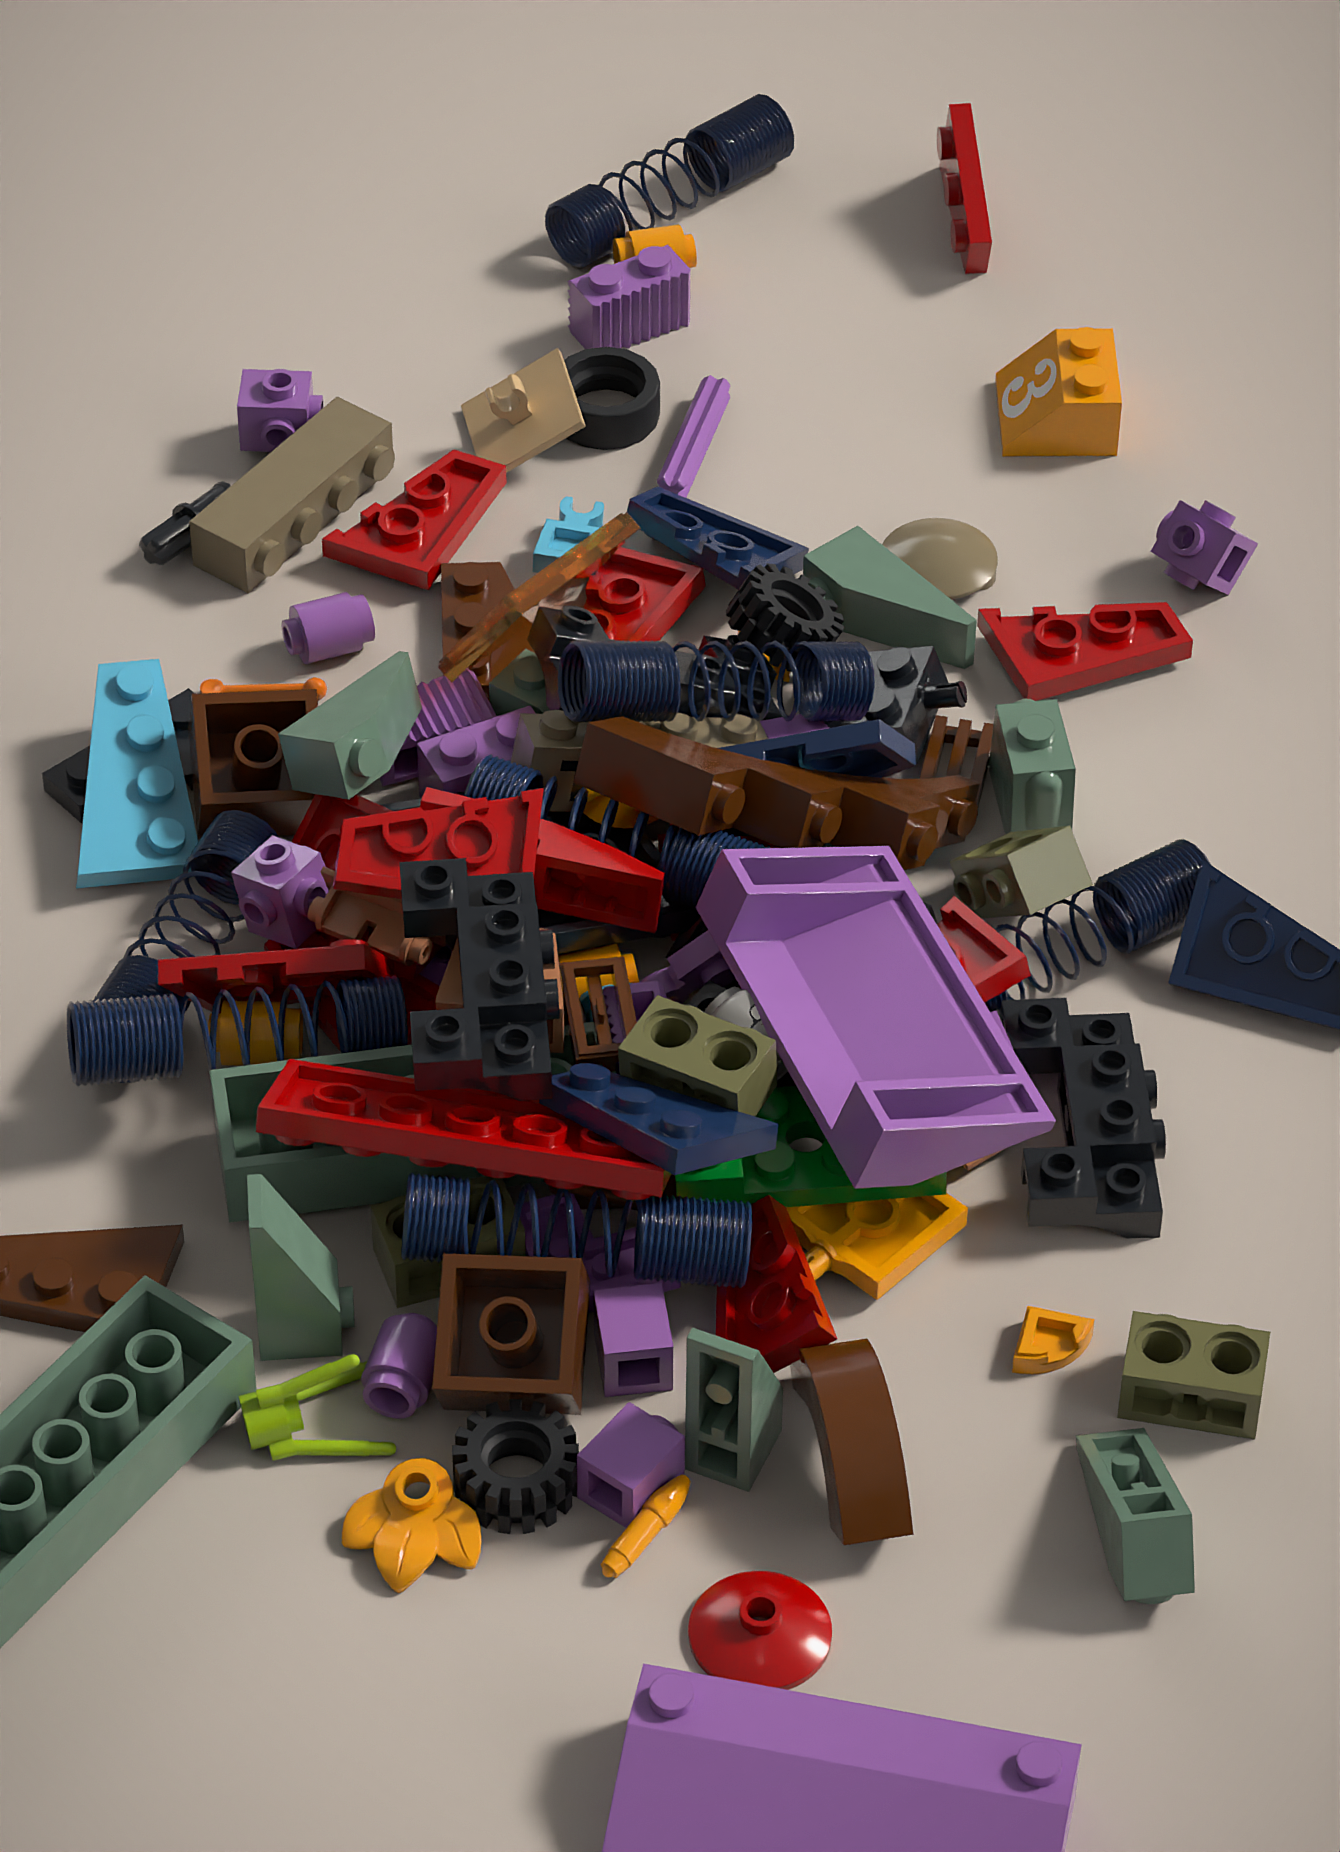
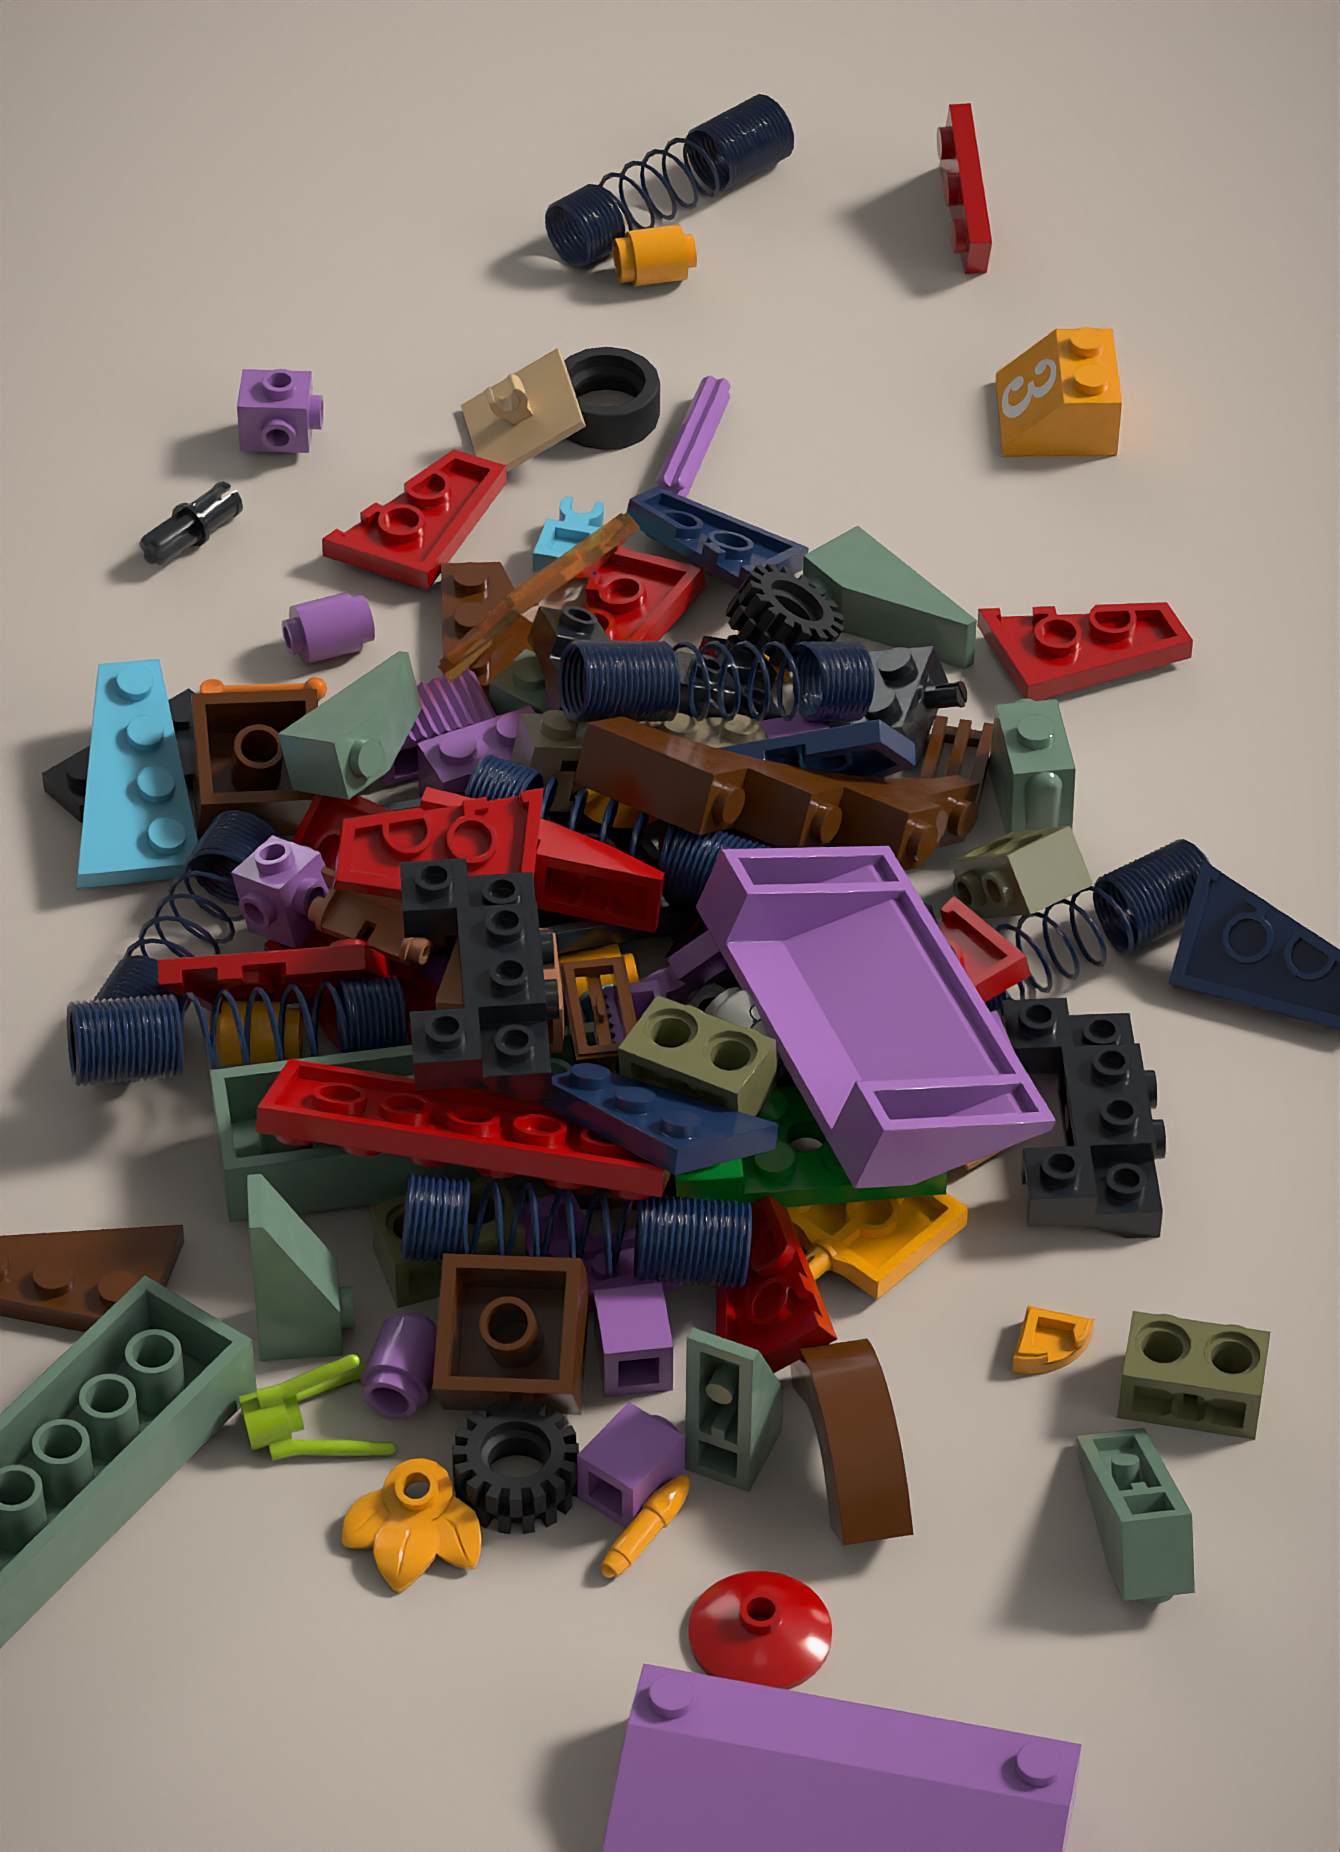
(292, 494): dark tan brick -> none
(630, 299): medium lavender brick -> none
(946, 554): dark tan dish -> none
(1202, 546): medium lavender brick -> none

